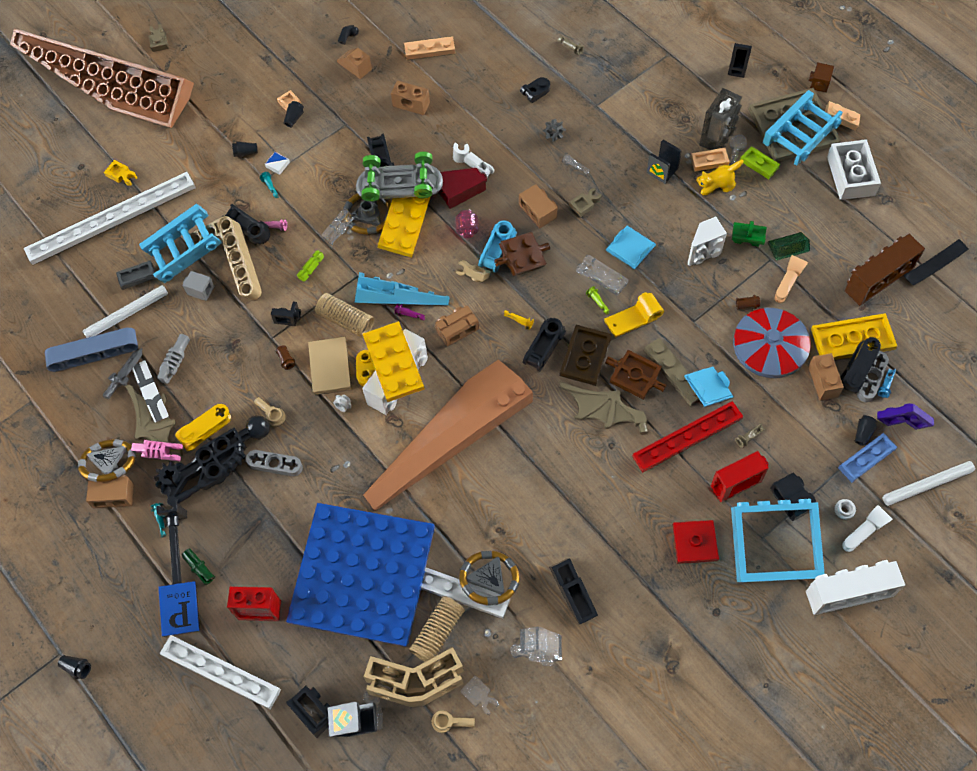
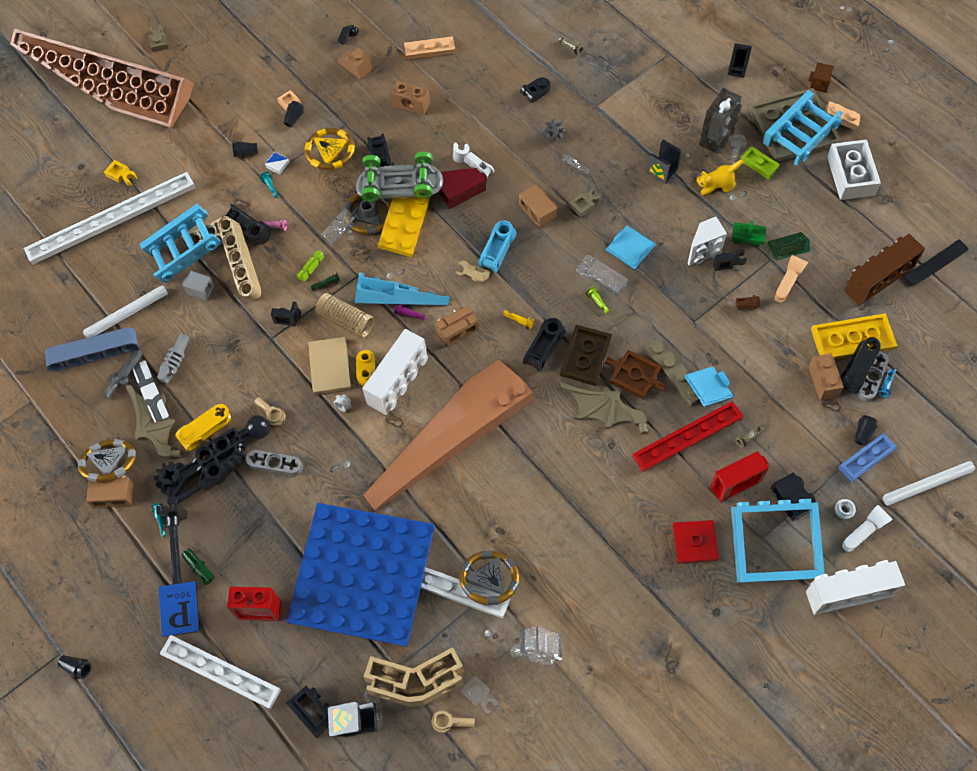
(136, 275): dark grey plate -> none
(157, 450): bright pink hinge -> none
(287, 361): reddish brown pin -> none
(329, 148): none -> piece
(329, 280): none -> dark green piece
(393, 361): yellow plate -> none
(428, 648): tan piece -> none
(467, 223): clear pink head -> none
(522, 254): reddish brown plate -> none
(573, 591): black slope -> none
(644, 312): yellow door -> none
(709, 159): light nougat plate -> none
(727, 260): none -> black plate
(771, 343): dish -> none
(907, 413): dark purple plate -> none

